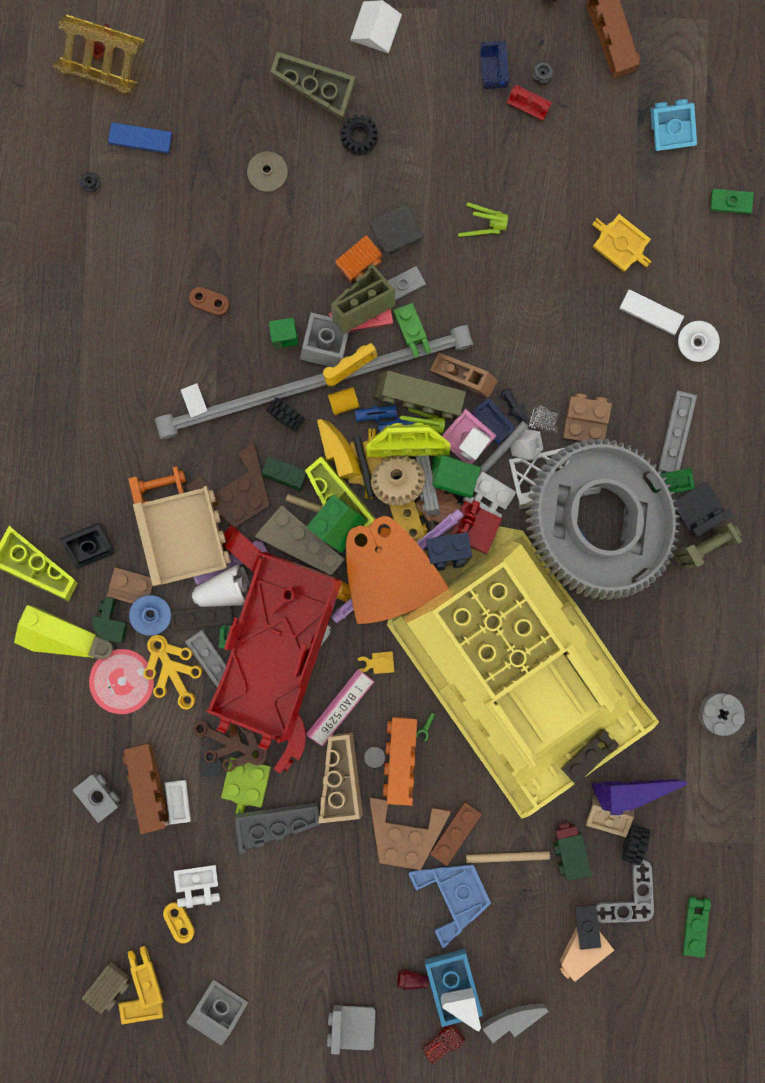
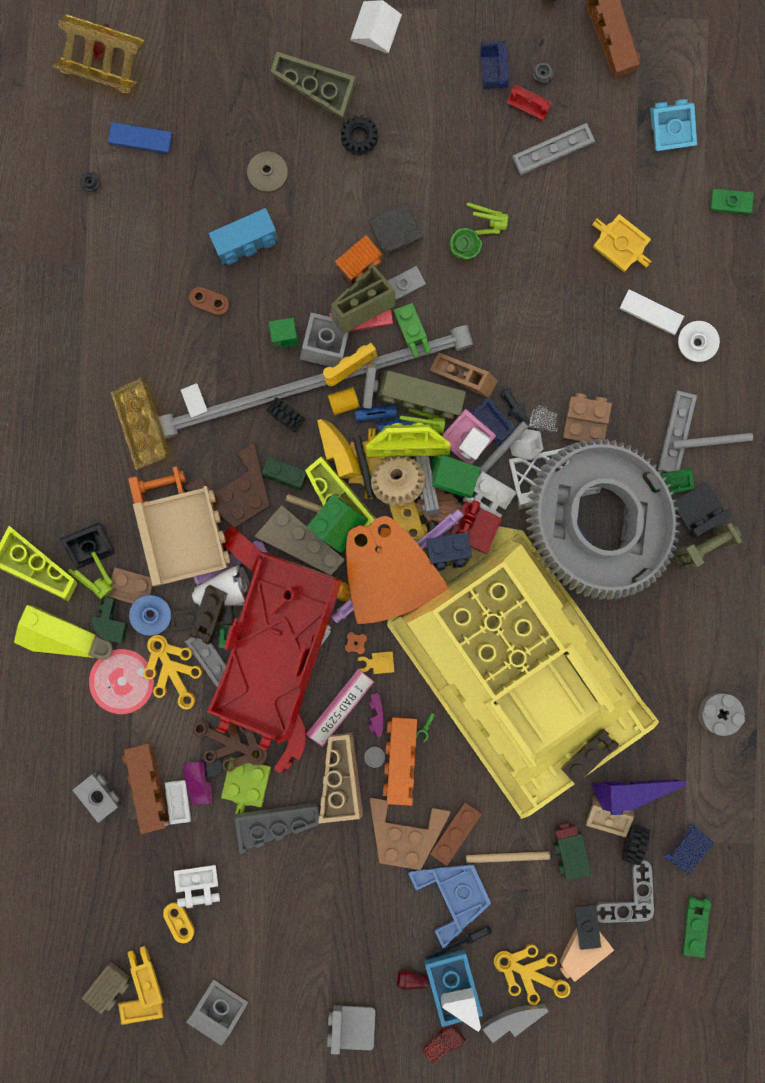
(99, 587): none -> lime plant
(140, 423): none -> clear yellow plate
(198, 789): none -> magenta slope
(209, 614): none -> dark brown plate
(244, 237): none -> dark azure brick
(361, 639): none -> orange plate
(371, 385): none -> light grey plate
(376, 723): none -> magenta slope
(465, 243): none -> bright green hair
(469, 938): none -> black sword
(529, 972): none -> yellow plant
(553, 149): none -> light grey tile
(690, 850): none -> clear blue panel
(712, 441): none -> light grey bar

